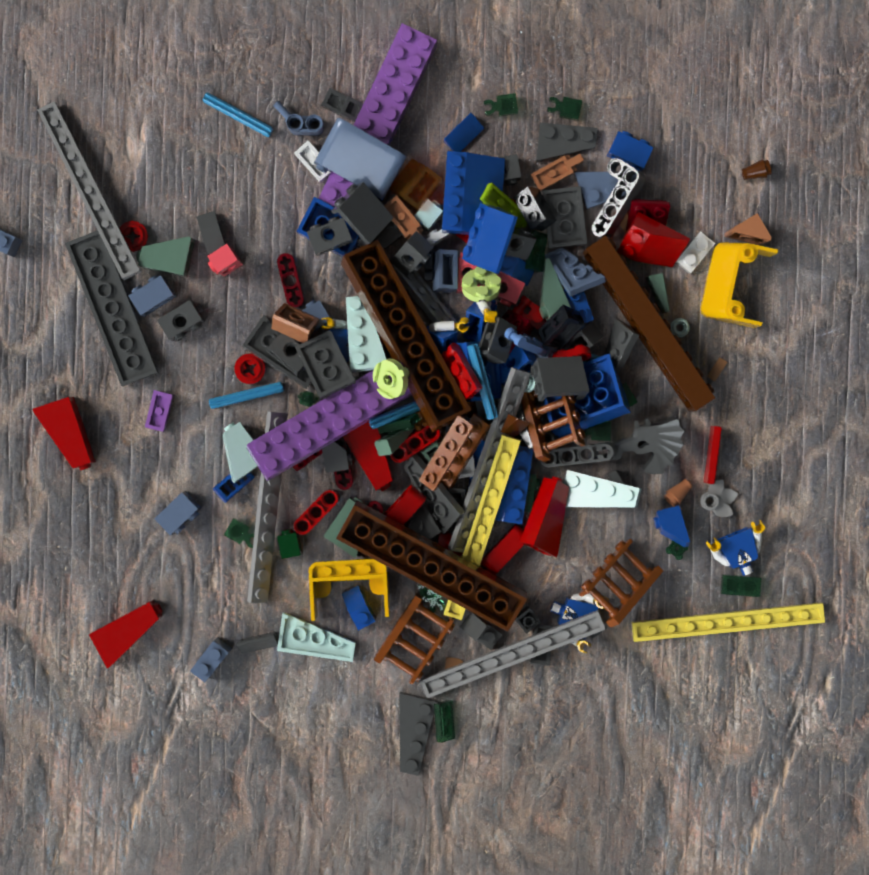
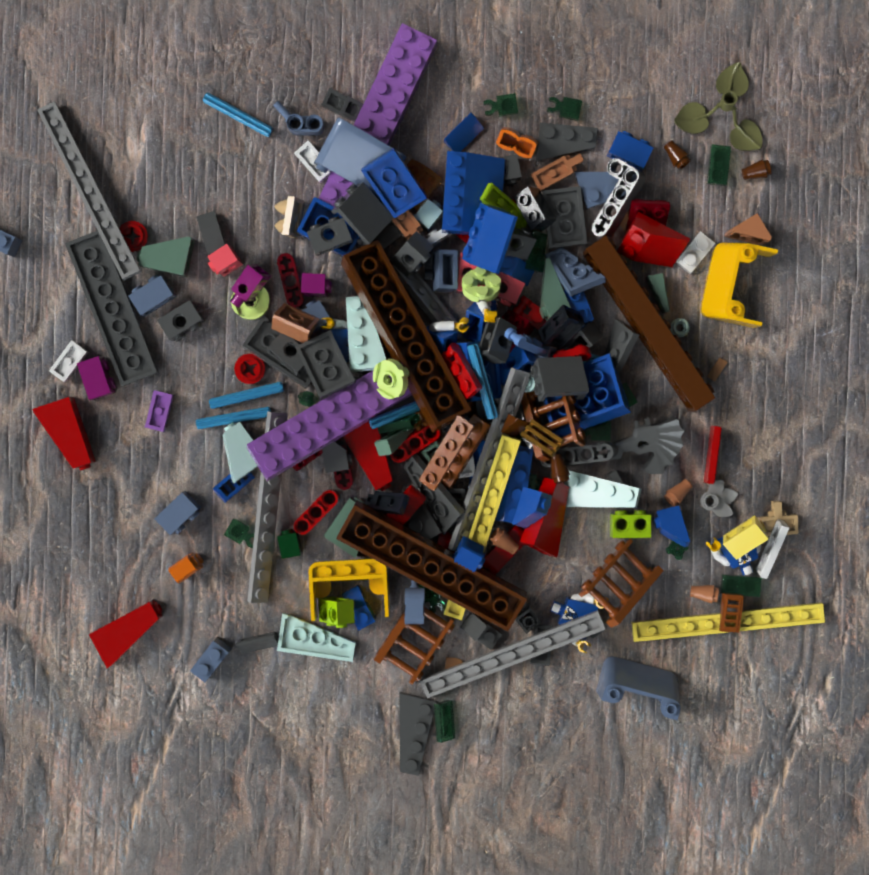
(68, 360): none -> white plate
(96, 377): none -> magenta brick
(186, 567): none -> orange brick
(232, 417): none -> dark azure axle
(254, 278): none -> magenta torso
(257, 310): none -> yellowish green plate
(292, 210): none -> tan tile
(315, 285): none -> magenta brick
(336, 611): none -> lime brick
(388, 502): none -> black hinge
(394, 183): none -> blue plate
(414, 604): none -> sand blue beam
(469, 554): none -> blue brick
(504, 541): none -> nougat cone
(511, 140): none -> orange brick
(529, 428): none -> pearl gold tile
(531, 507): none -> blue slope
(559, 469): none -> reddish brown cone
(626, 675): none -> sand blue windscreen
(630, 529): none -> lime brick
(677, 155): none -> reddish brown cone
(705, 593): none -> nougat cone
(718, 165): none -> clear green plate
(732, 84): none -> olive plant
(739, 598): none -> dark orange slope
(745, 537): none -> light yellow hinge
(772, 548): none -> white tile
(777, 513): none -> tan hinge

